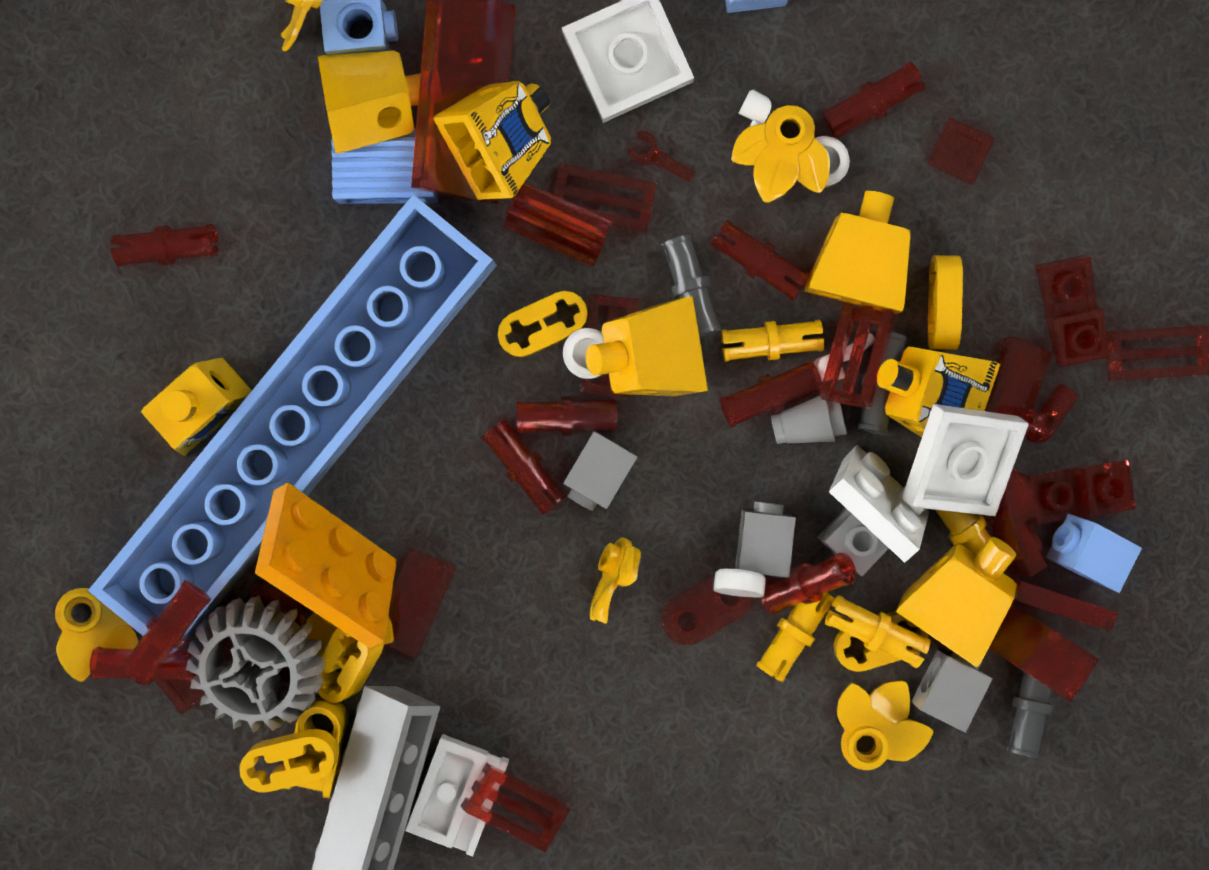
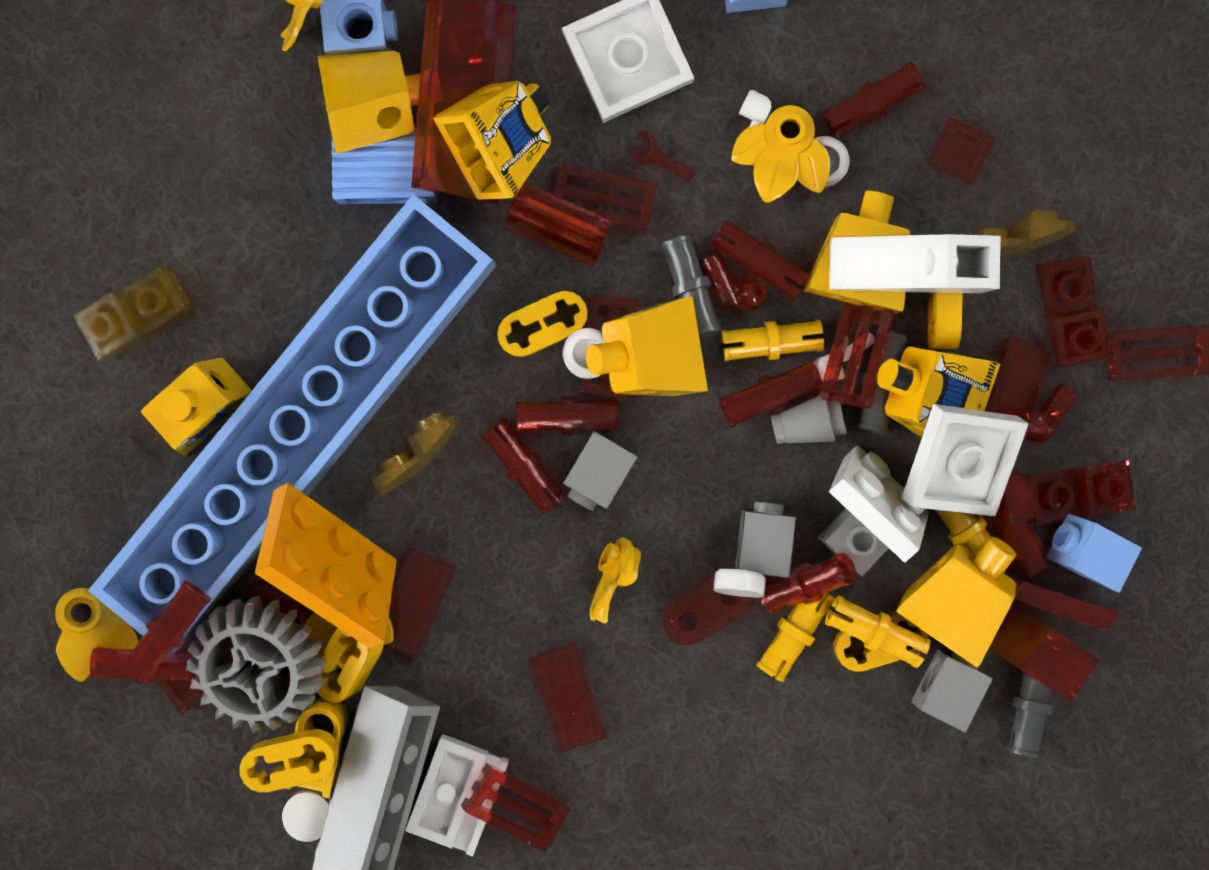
(133, 313): none -> clear yellow slope
(165, 245): clear red pin -> none
(305, 815): none -> white tile
(429, 442): none -> clear yellow slope
(567, 697): none -> clear red plate
(731, 290): none -> clear red arm
(884, 719): yellow plate -> none
(916, 263): none -> white slope
(1031, 233): none -> clear yellow slope

